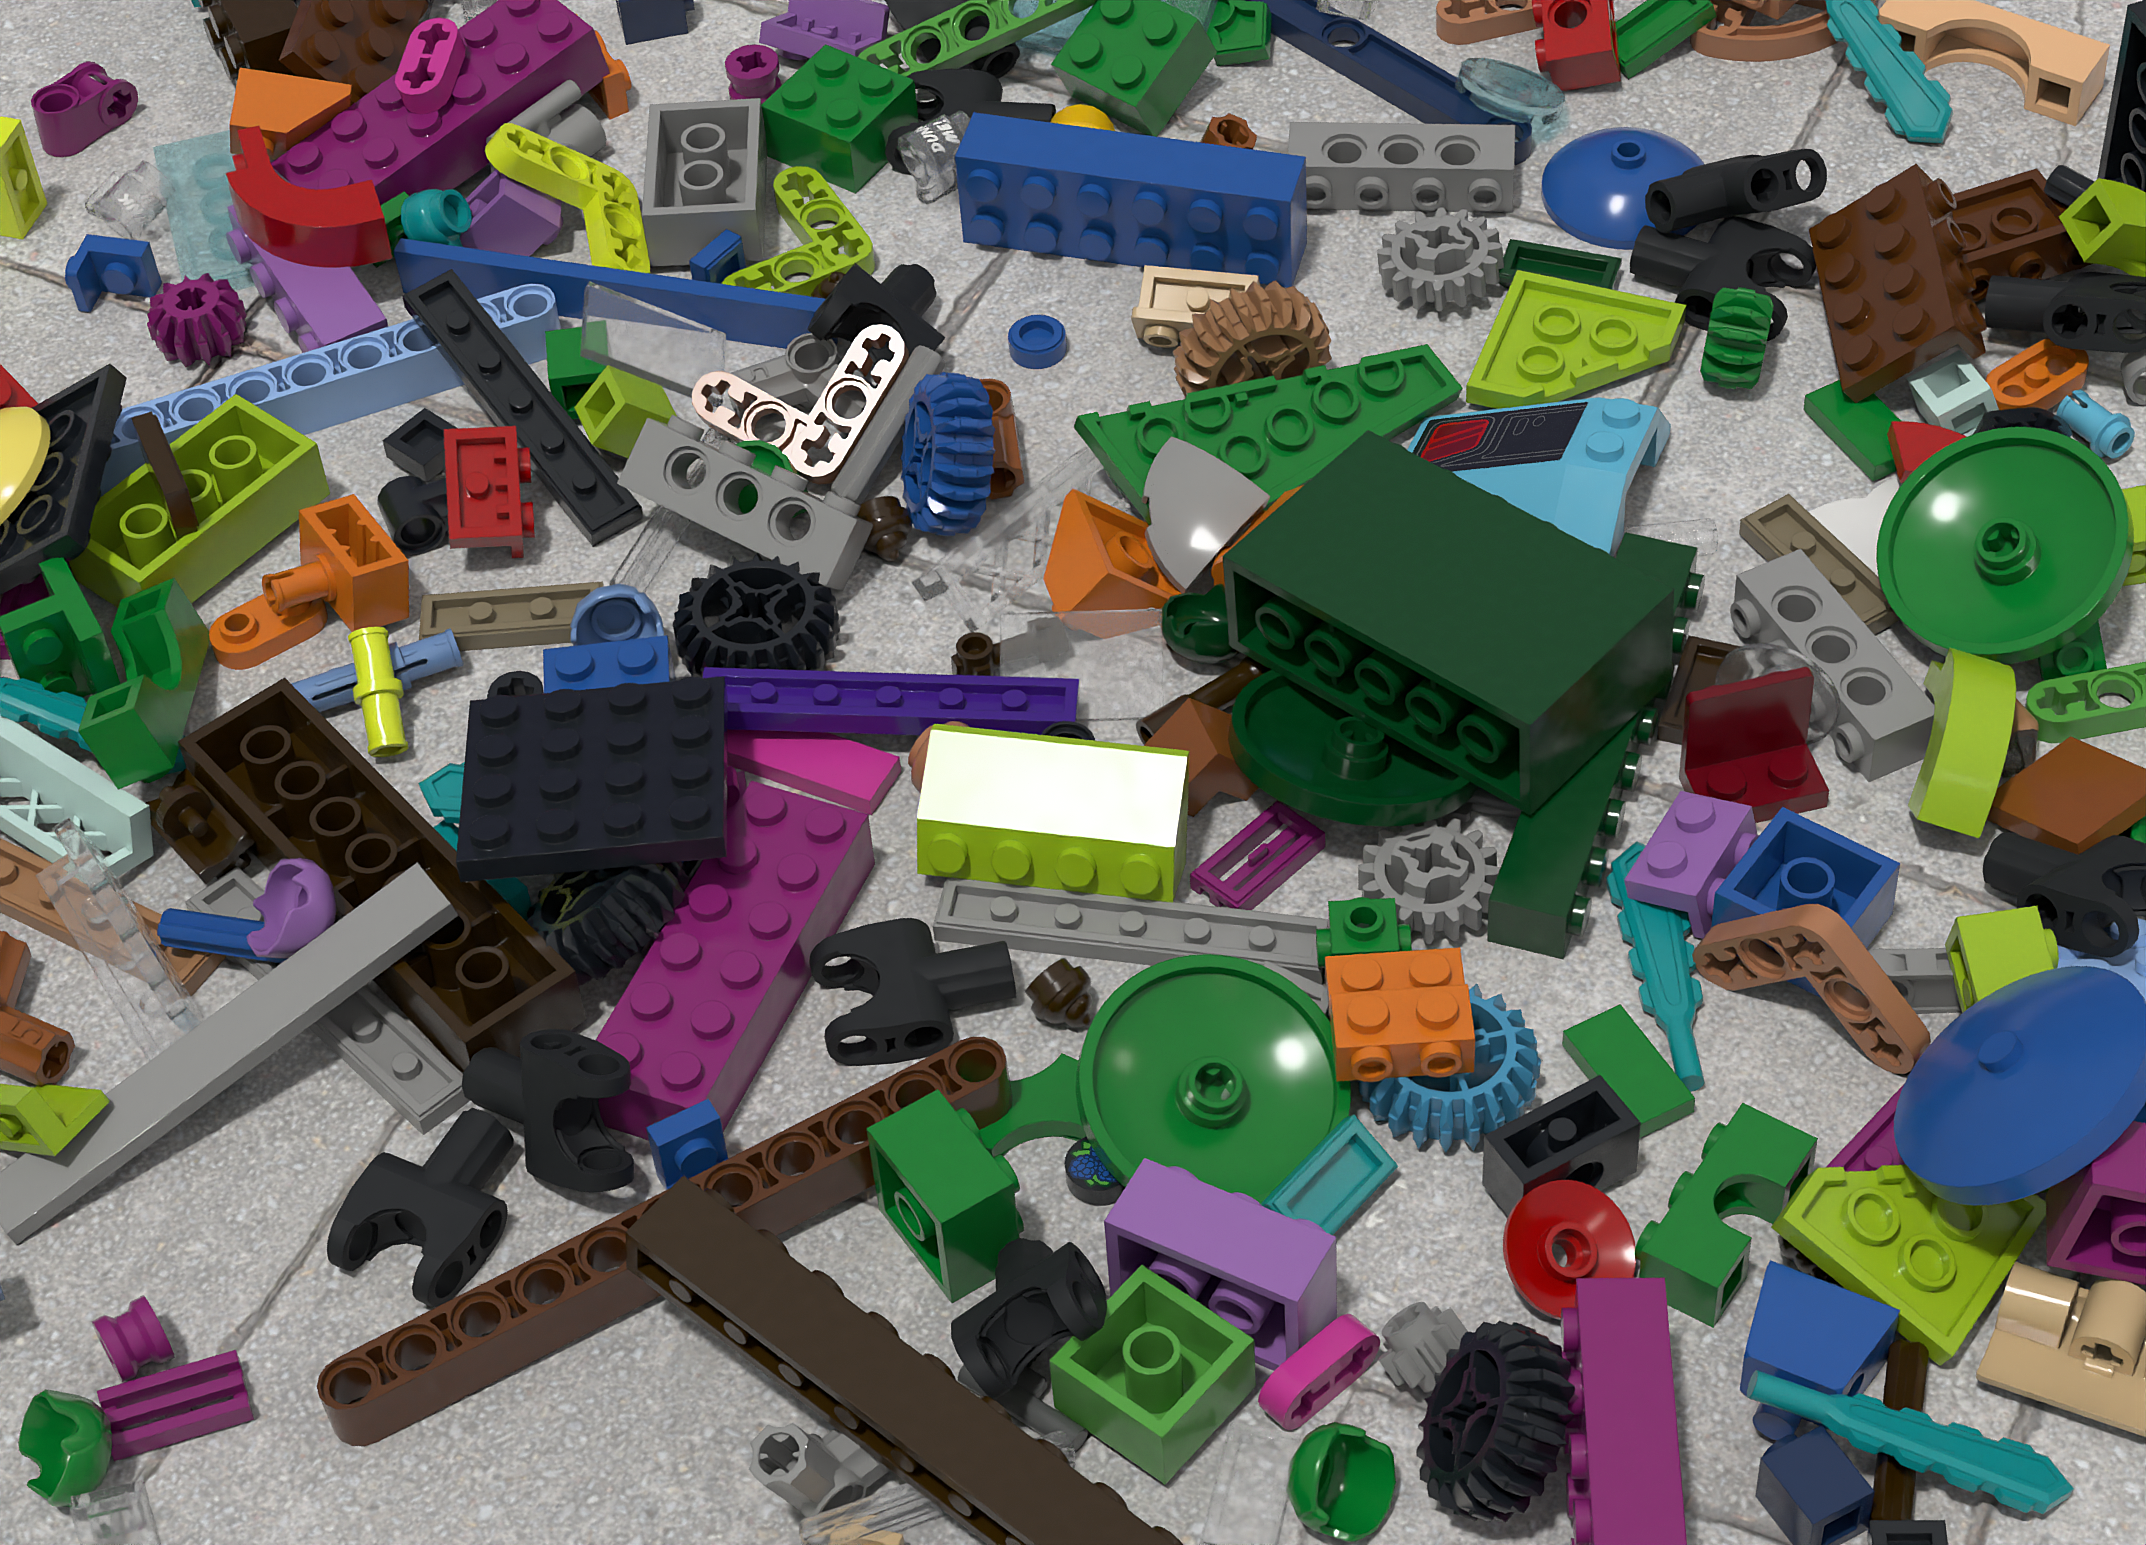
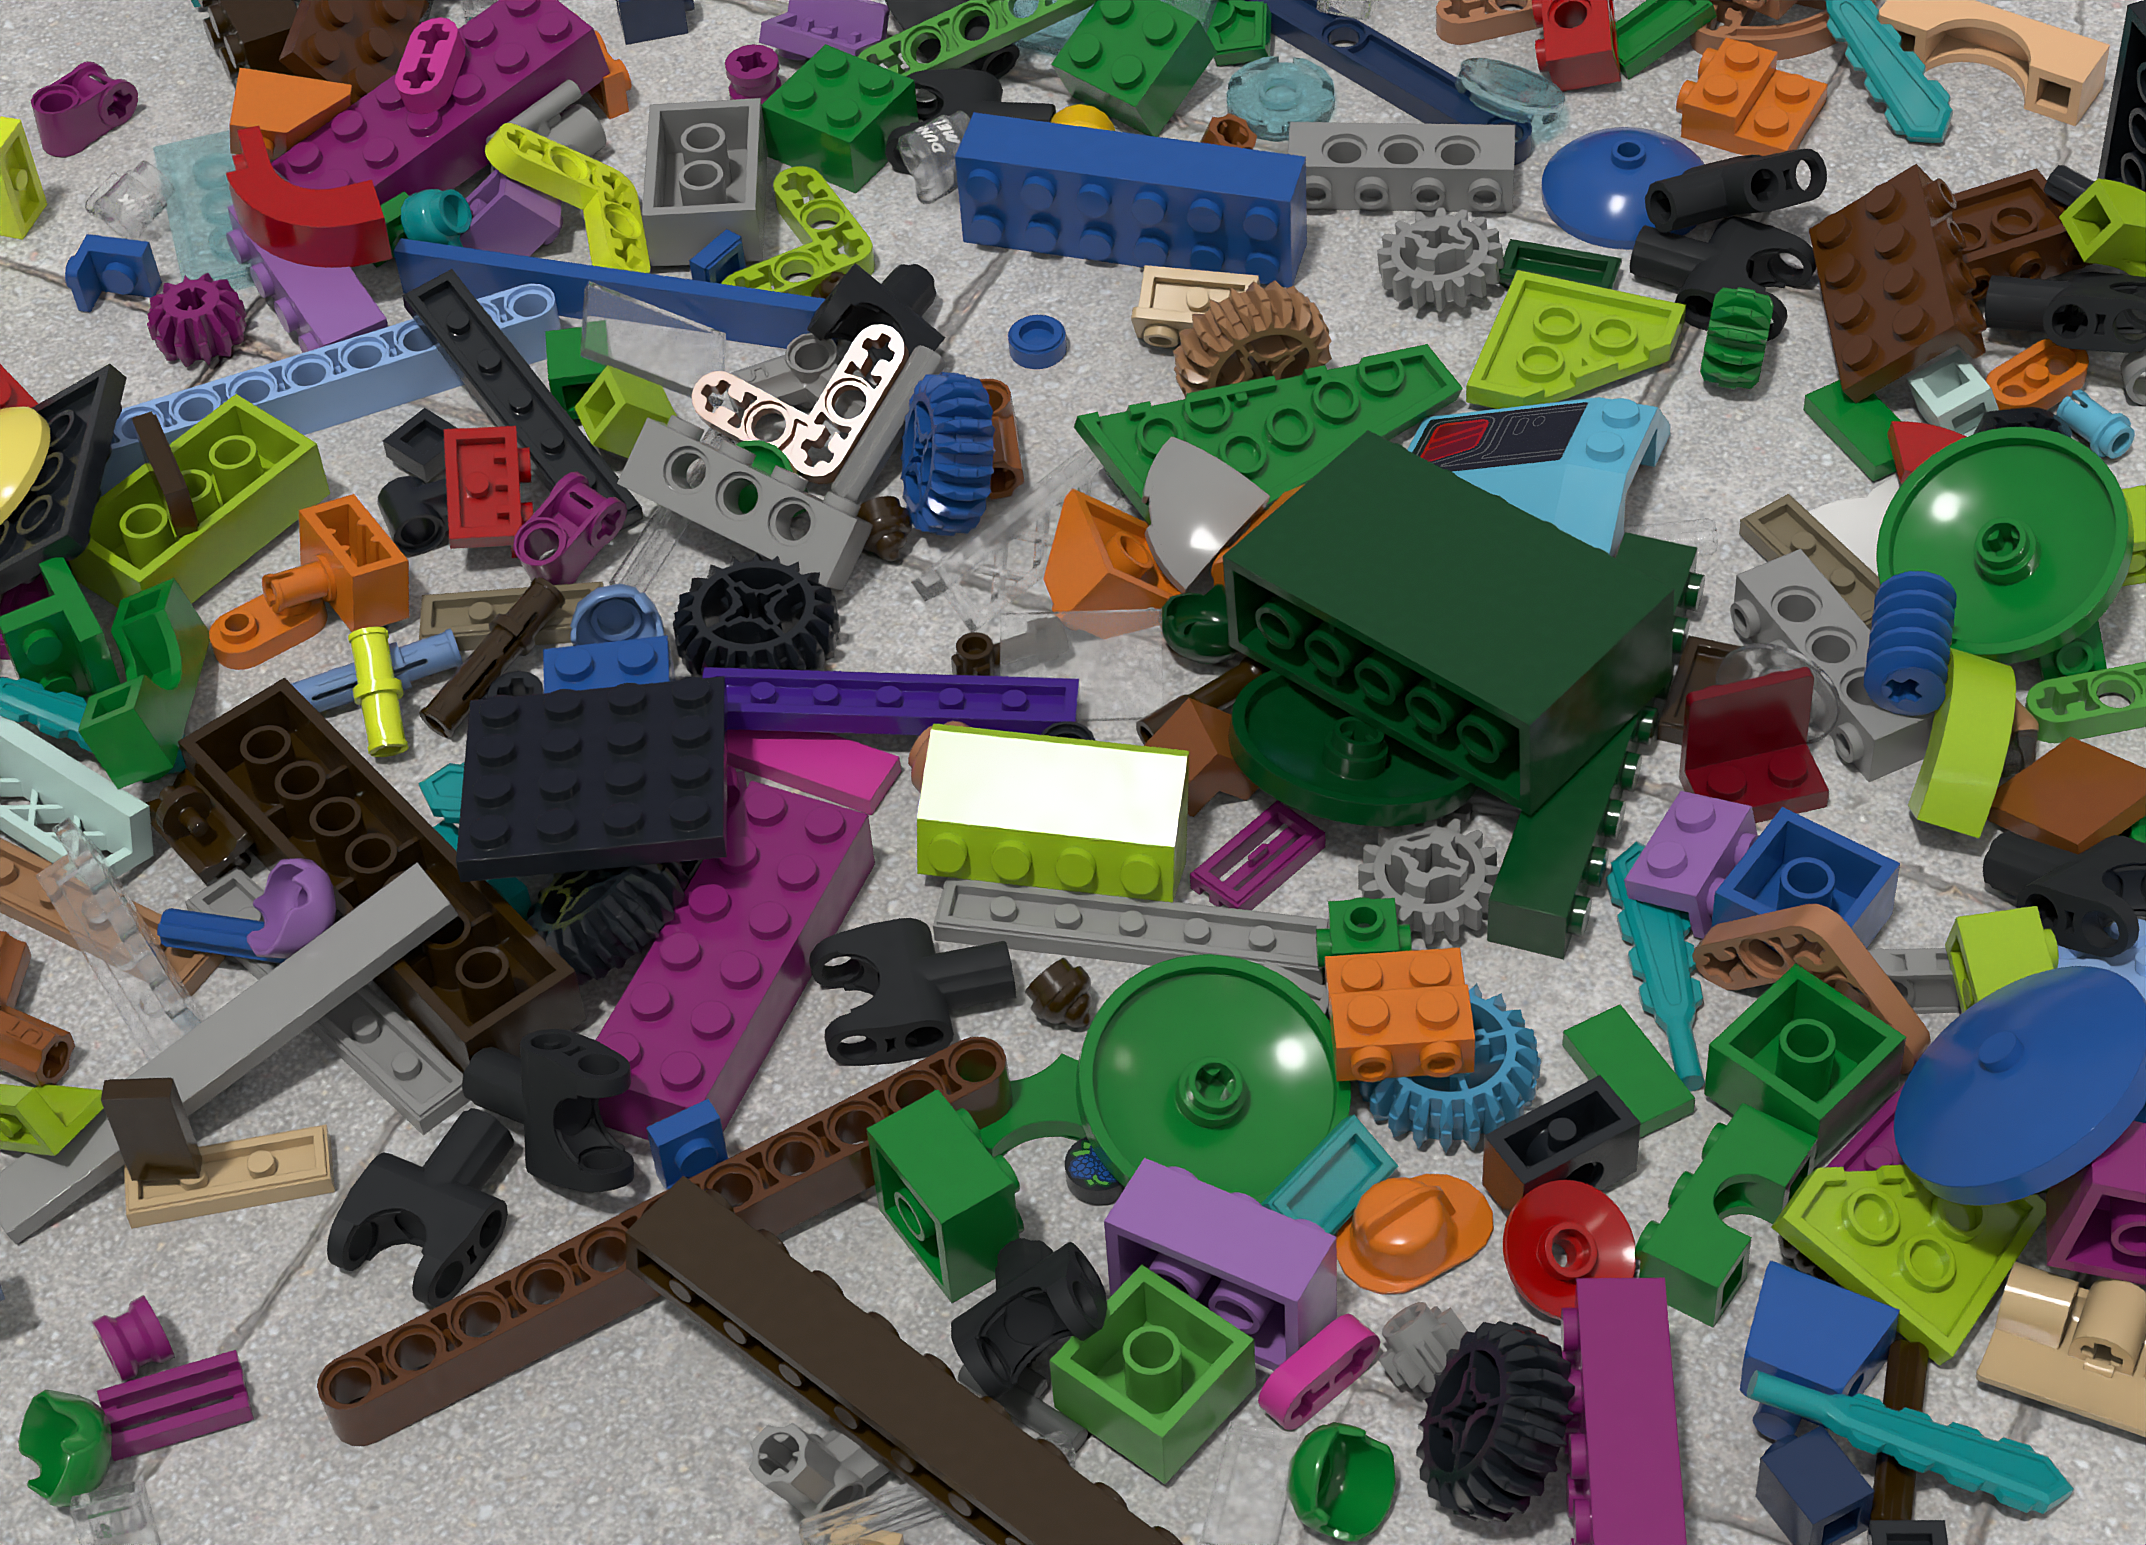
(151, 1128): none -> dark brown tile
(238, 1177): none -> tan tile
(508, 638): none -> dark brown pin
(571, 528): none -> magenta piece
(1280, 93): none -> clear light blue tile
(1412, 1232): none -> orange piece
(1747, 102): none -> orange plate
(1806, 1059): none -> green brick
(1910, 643): none -> blue piece

